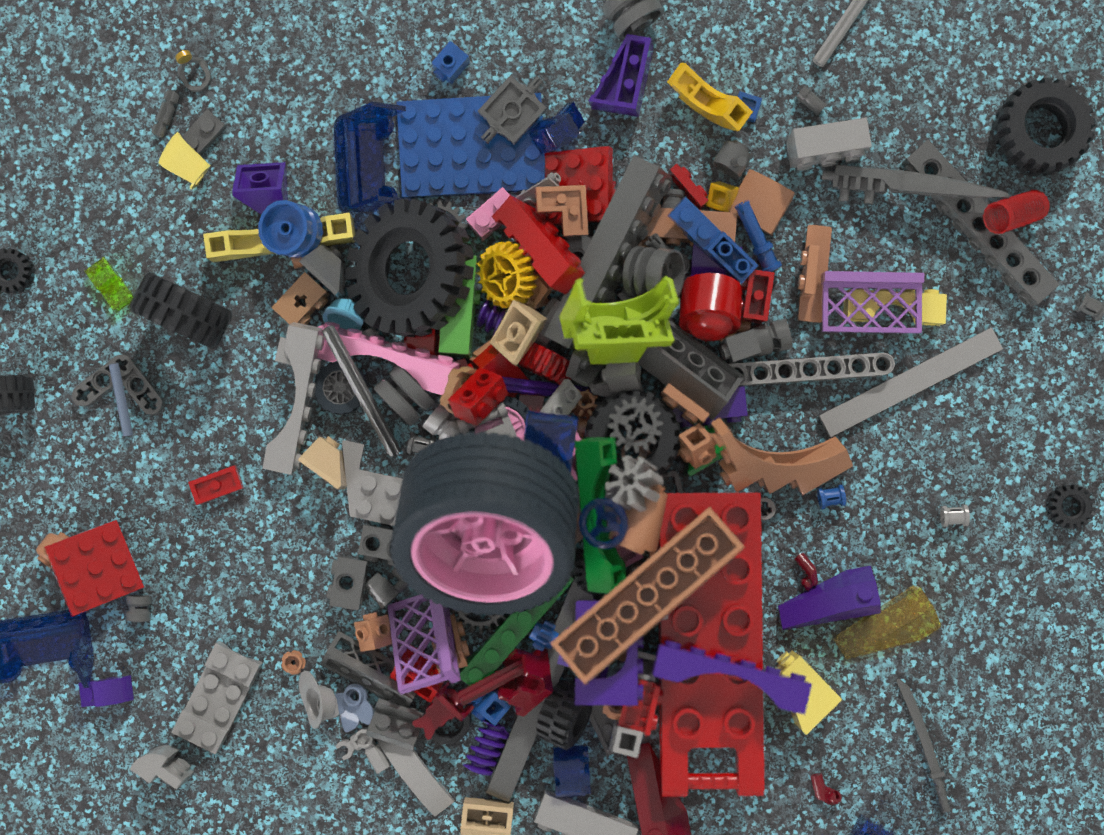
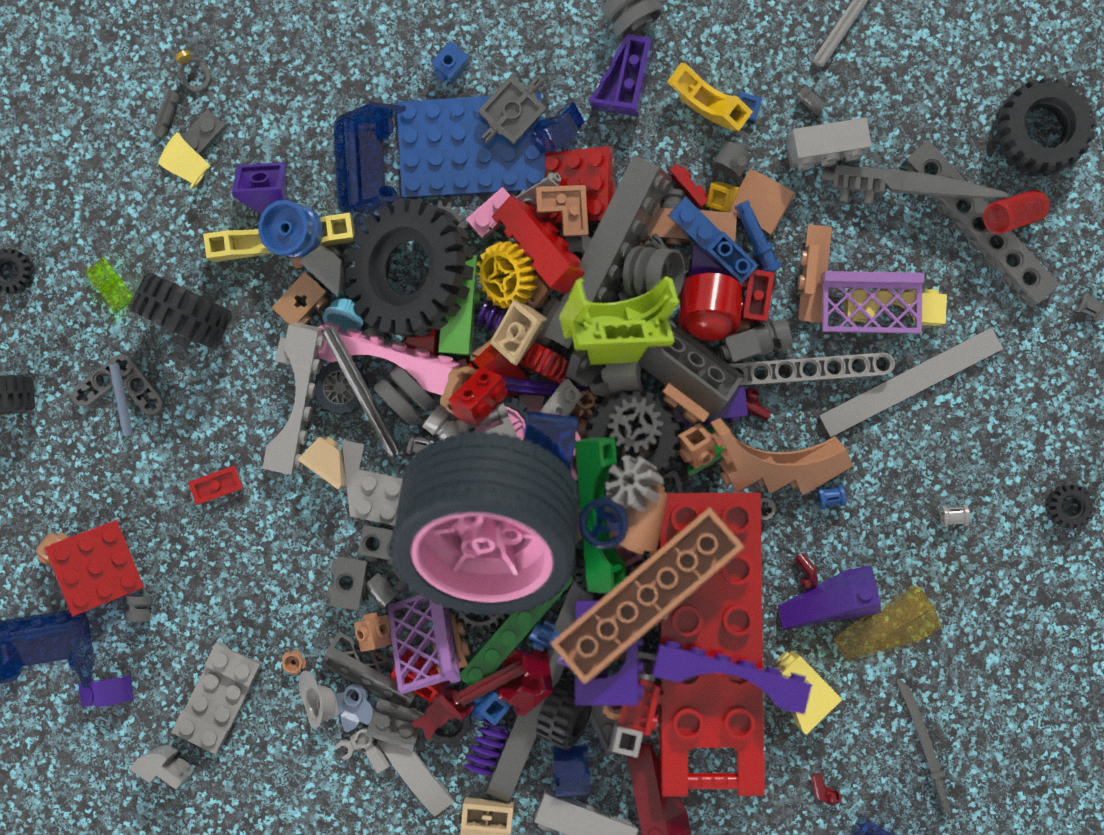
(753, 405): none -> dark red arm

